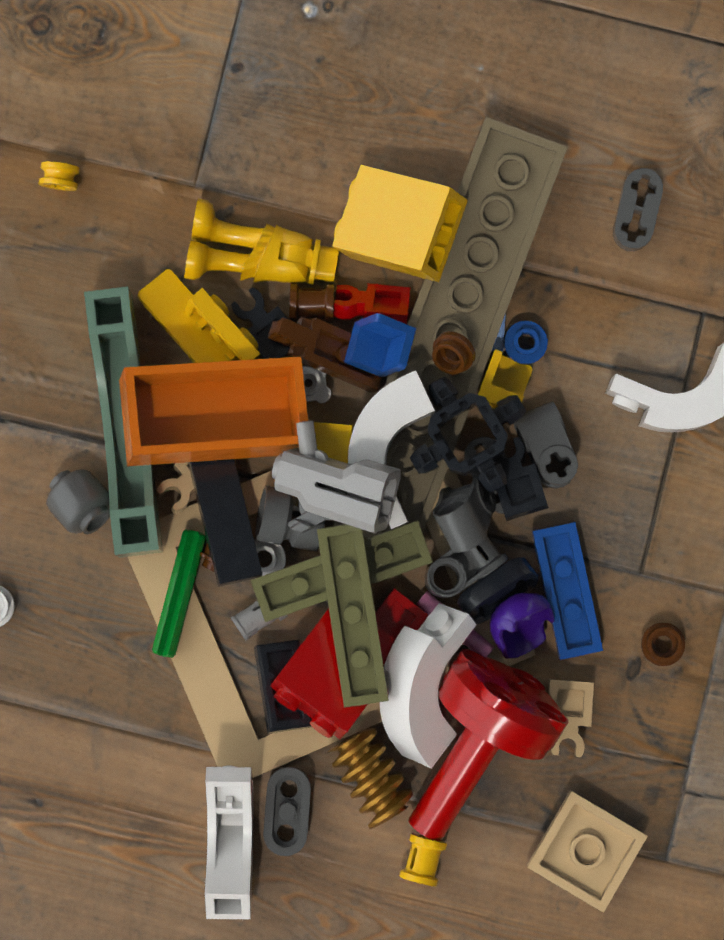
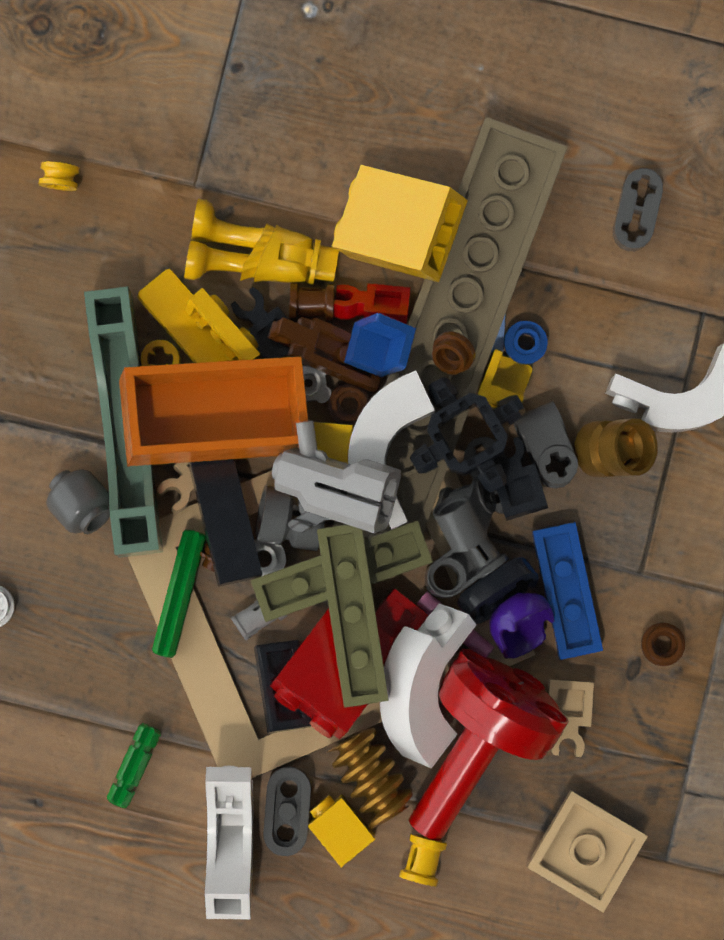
(133, 765): none -> green axle
(169, 350): none -> yellow bush
(336, 399): none -> reddish brown plate
(340, 829): none -> yellow brick
(616, 448): none -> pearl gold wheel

